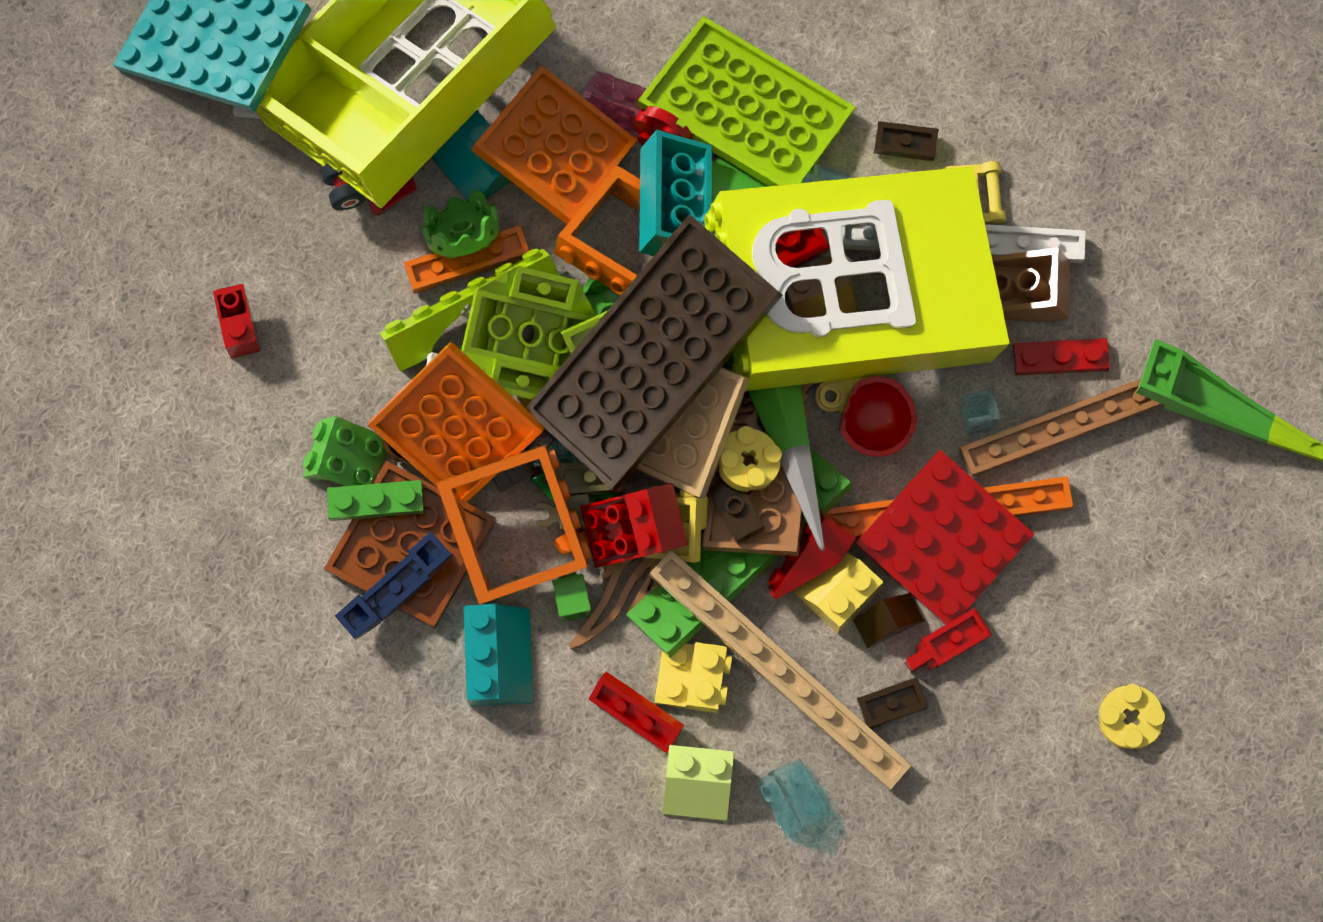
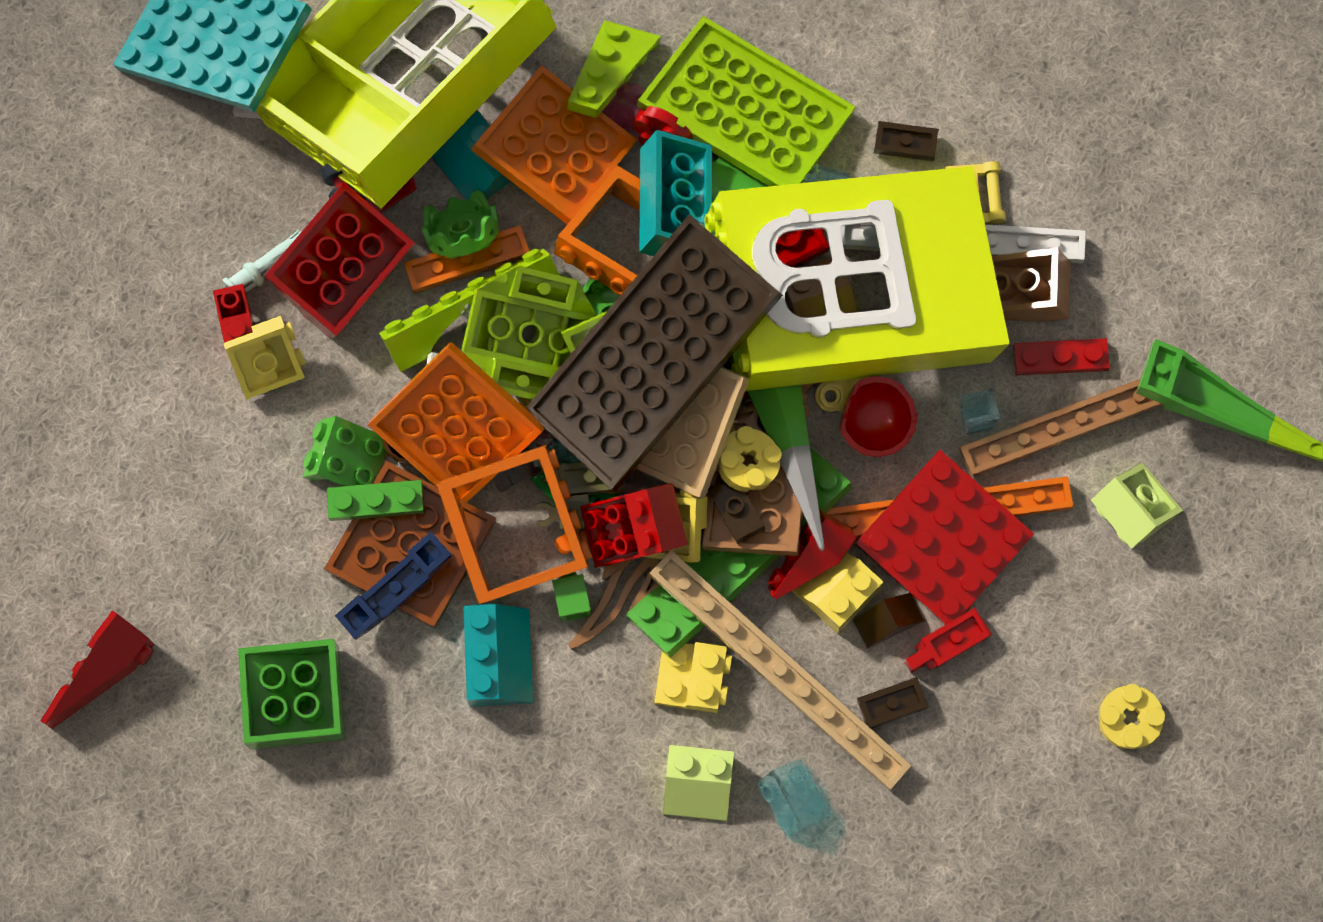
(114, 654): none -> red wedge
(253, 273): none -> light aqua pin
(266, 357): none -> light yellow plate
(291, 694): none -> bright green slope
(338, 260): none -> red slope
(609, 65): none -> lime wing
(636, 712): red plate -> none
(1136, 505): none -> yellowish green slope

